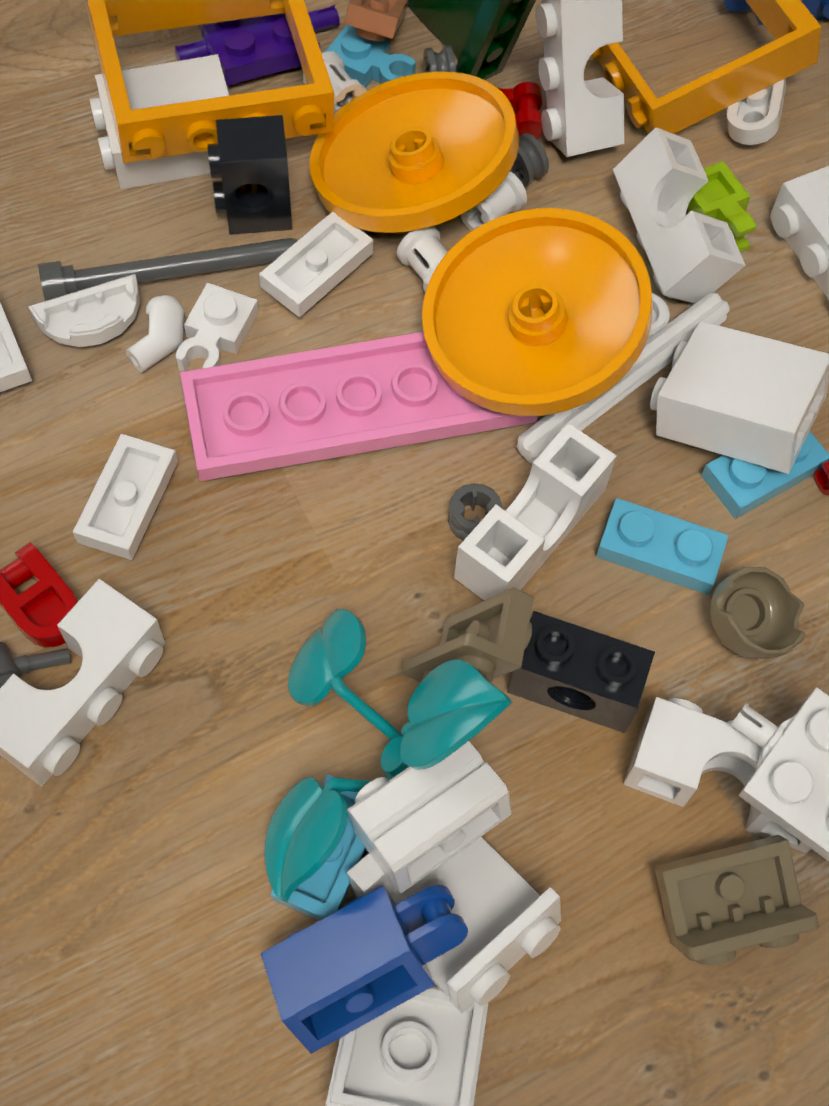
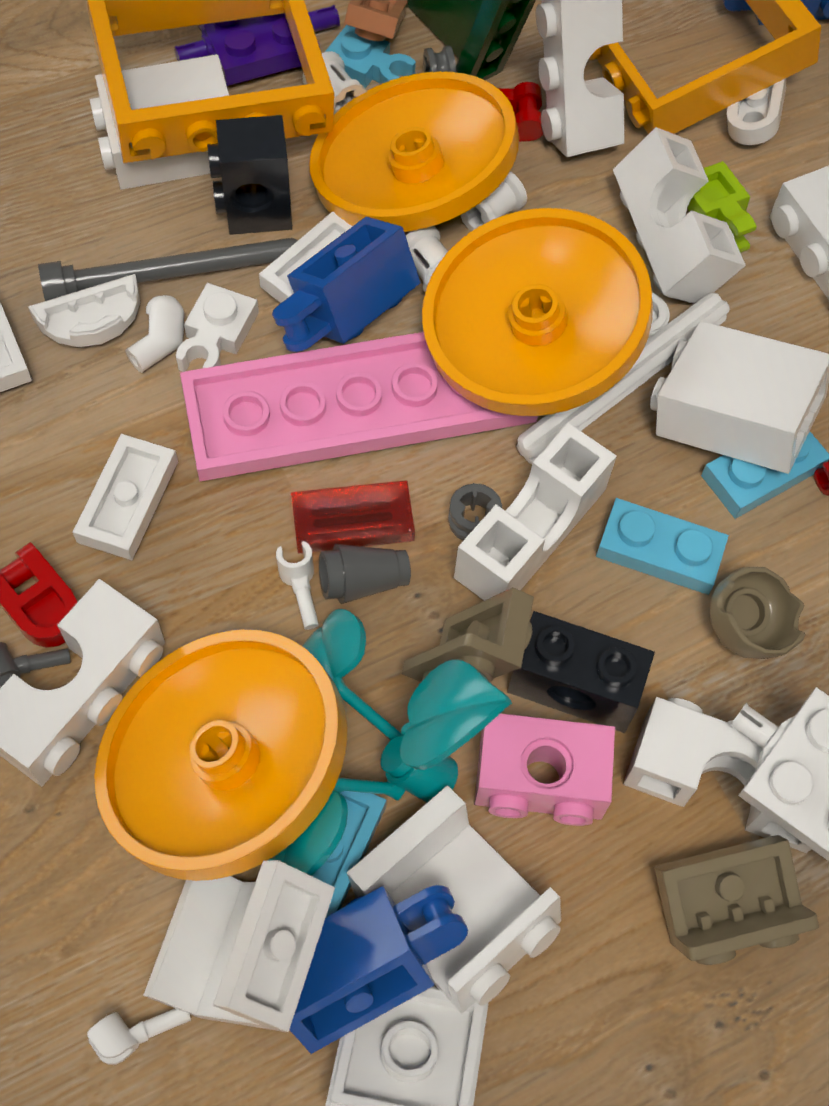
(116, 1042): none -> white hand
(221, 755): none -> light orange dish
(242, 947): none -> white panel
(298, 577): none -> white hand
(347, 285): none -> blue brick
(353, 516): none -> clear red tile
(361, 571): none -> dark grey cone
(428, 814): white brick -> none
(530, 160): dark grey bush -> none
(576, 750): none -> bright pink brick

